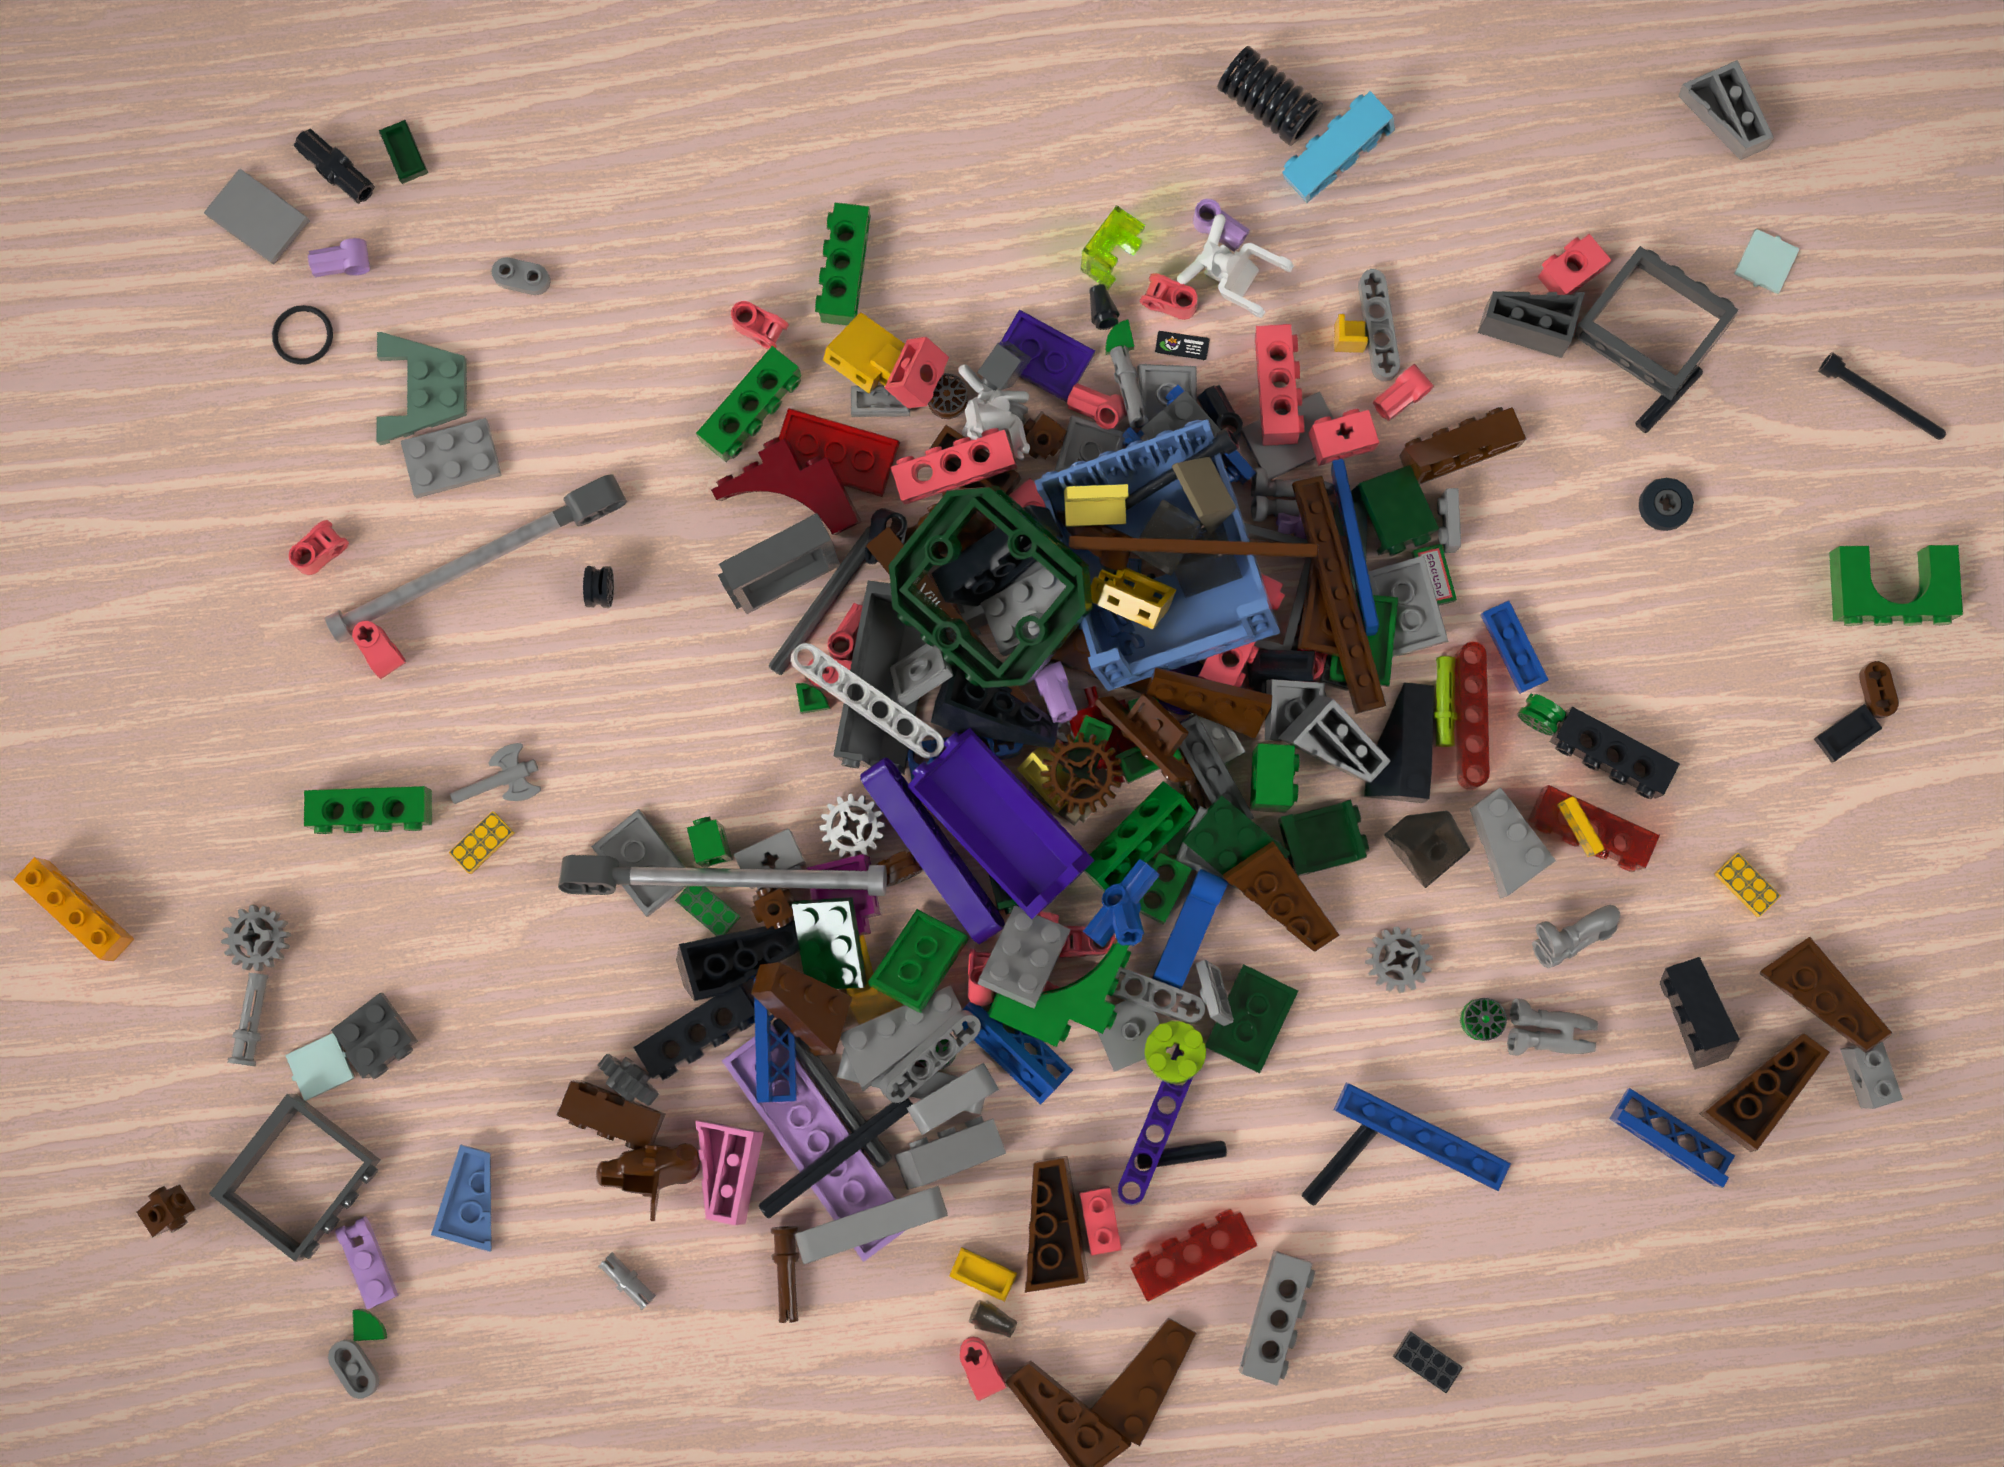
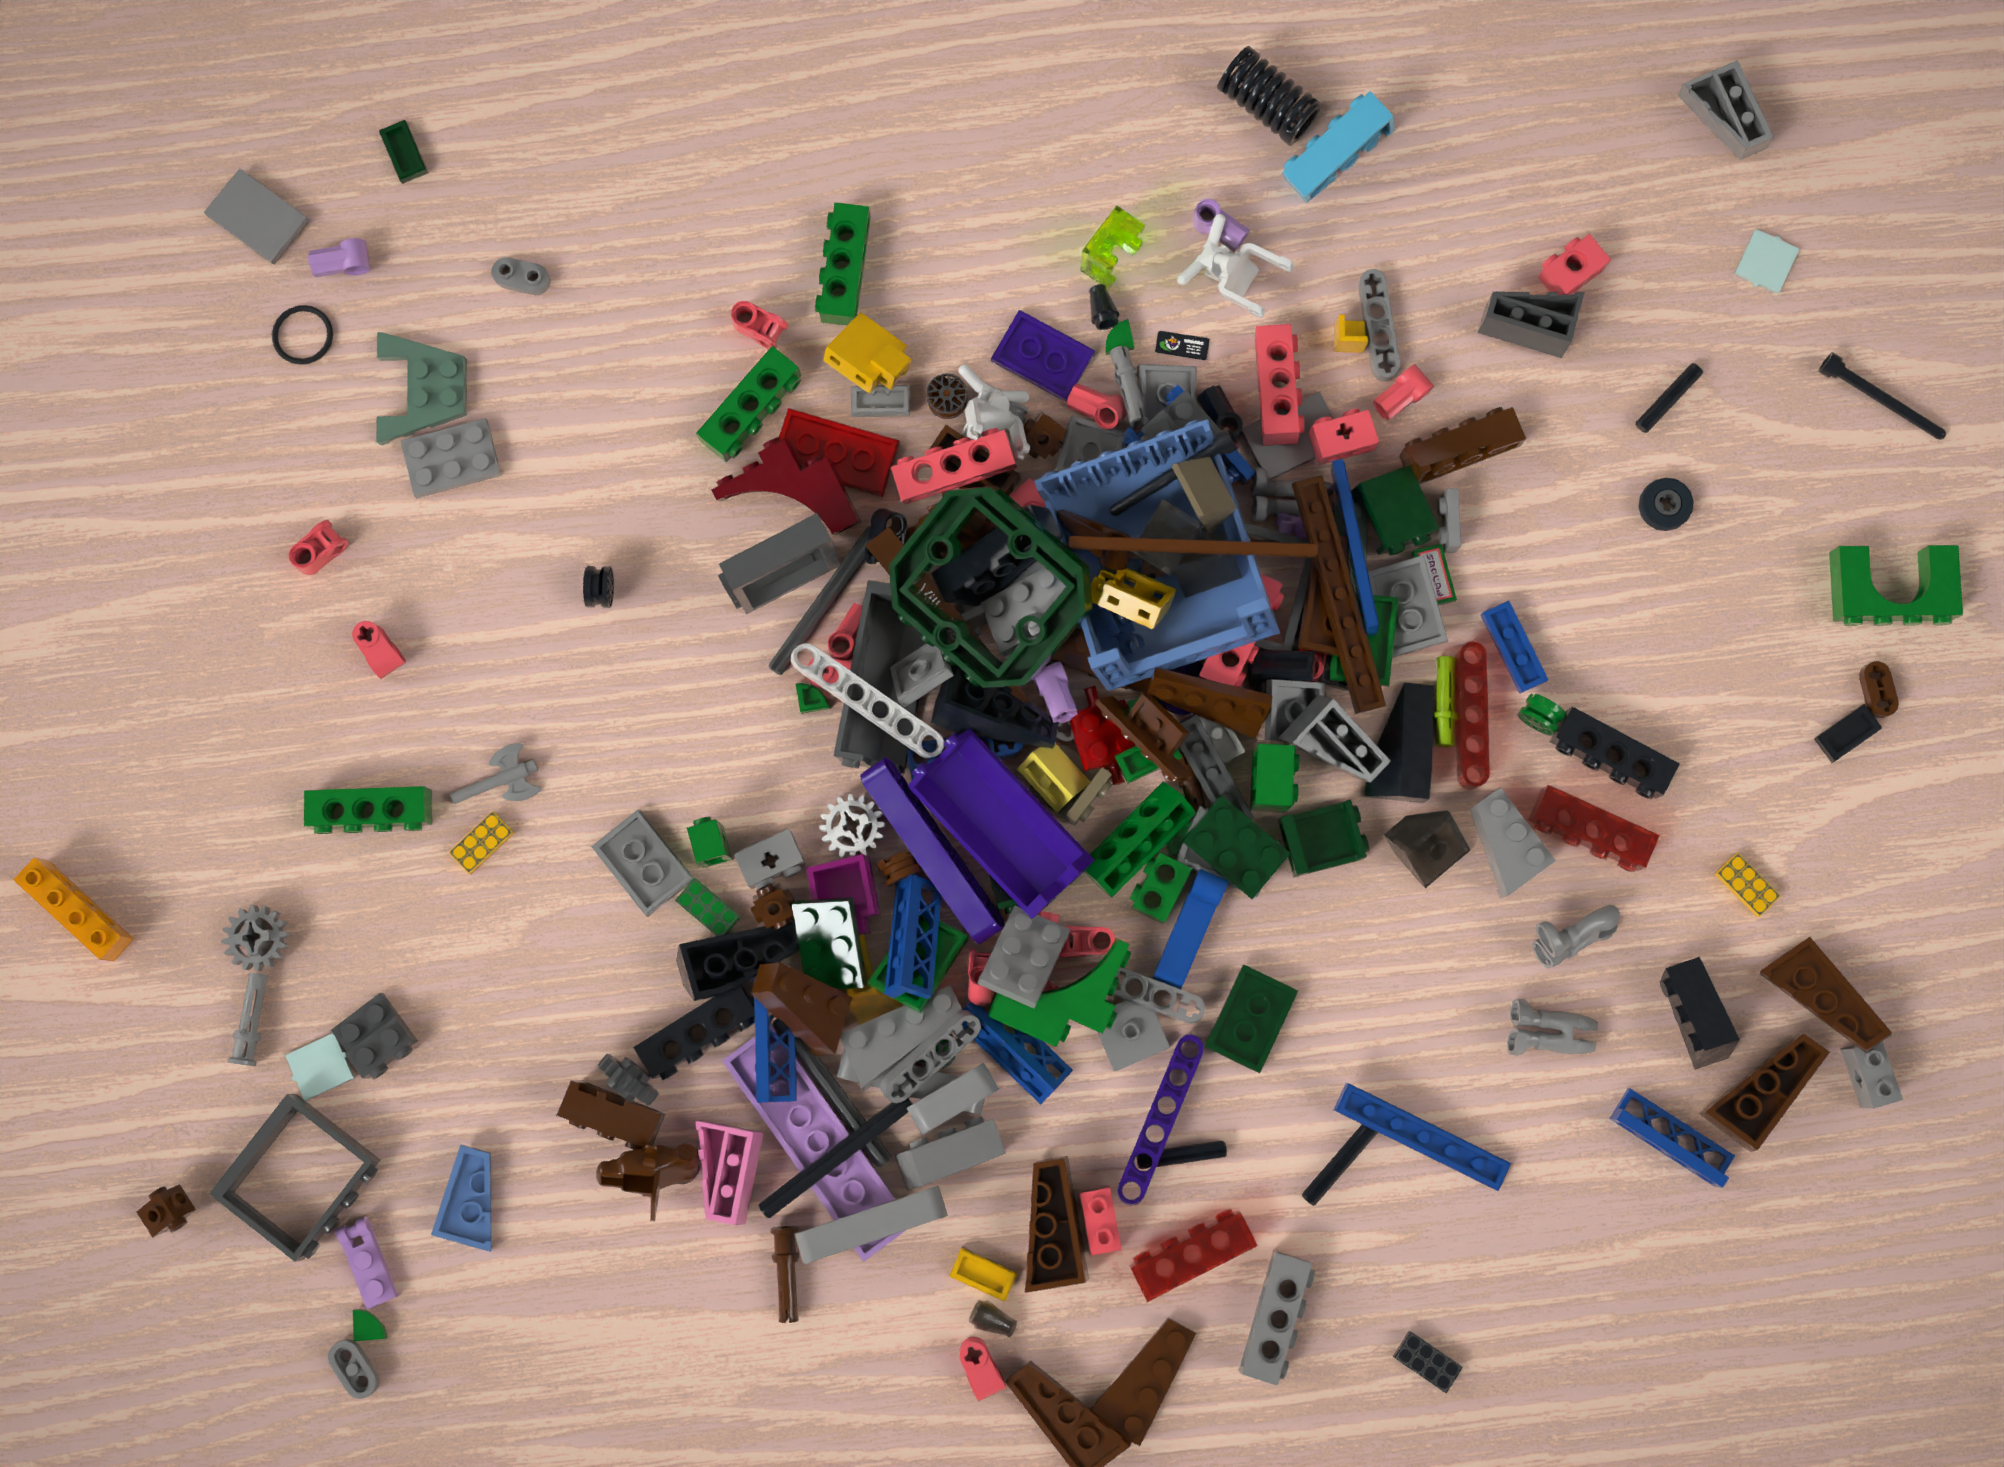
(334, 166): black piece -> none
(581, 506): flat silver piece -> none
(602, 873): flat silver piece -> none
(627, 1281): light grey pin -> none
(904, 938): none -> blue fence
(917, 372): coral brick -> none
(1003, 366): dark grey brick -> none
(1060, 757): reddish brown gear -> none
(1088, 727): green tile -> none
(1095, 505): light yellow panel -> none
(1122, 908): blue piece -> none
(1161, 1063): lime plate -> none
(1167, 296): coral piece -> none
(1214, 992): light grey plate -> none
(1278, 890): reddish brown wing -> none
(1405, 972): light grey gear -> none
(1483, 1019): wheel -> none
(1581, 826): yellow tile -> none
(1630, 358): dark grey window -> none

